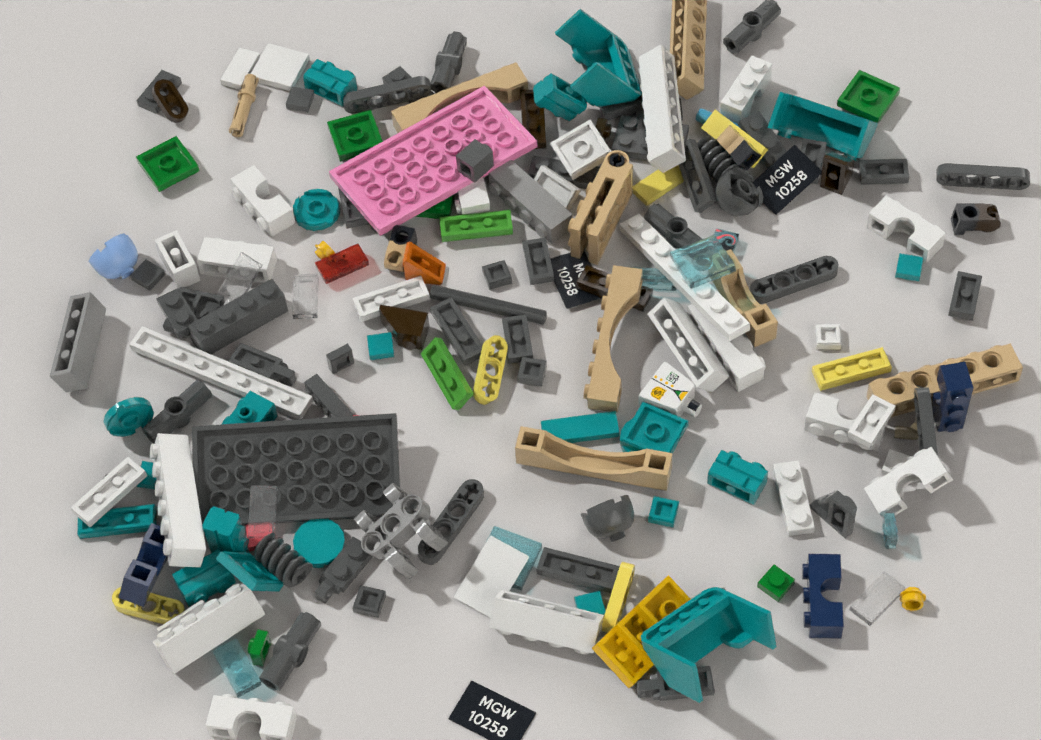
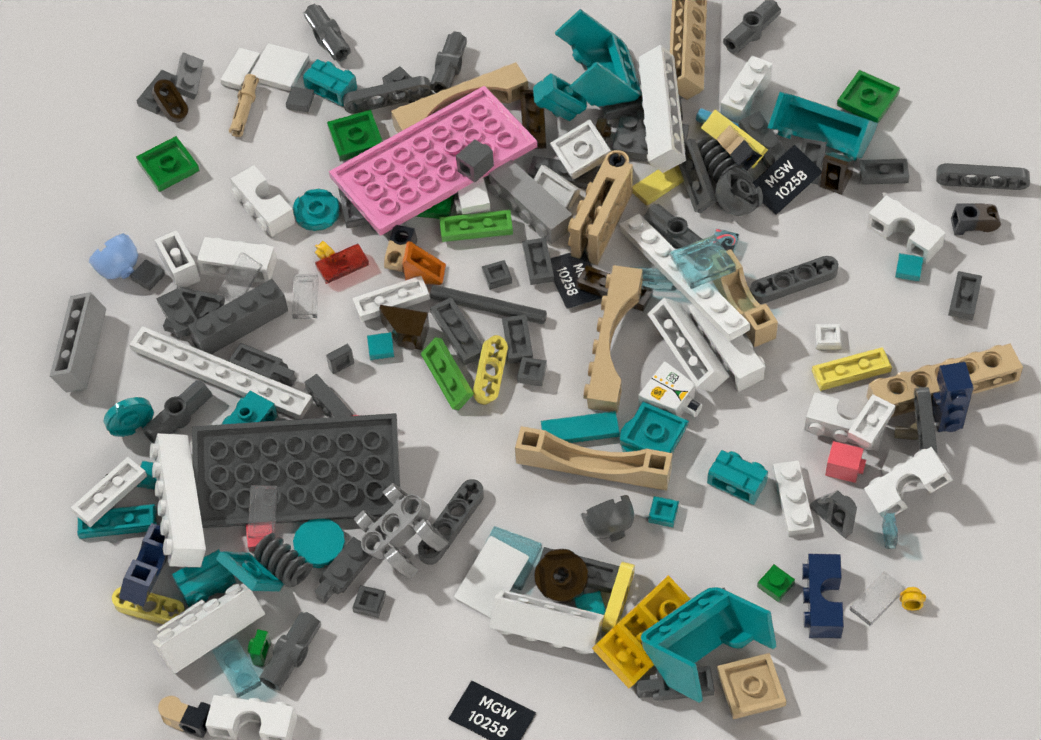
(183, 716): none -> leg
(188, 75): none -> plate
(224, 531): teal brick -> none
(327, 32): none -> dark grey piece
(550, 565): none -> dark brown plate
(751, 686): none -> tan plate
(845, 462): none -> coral brick

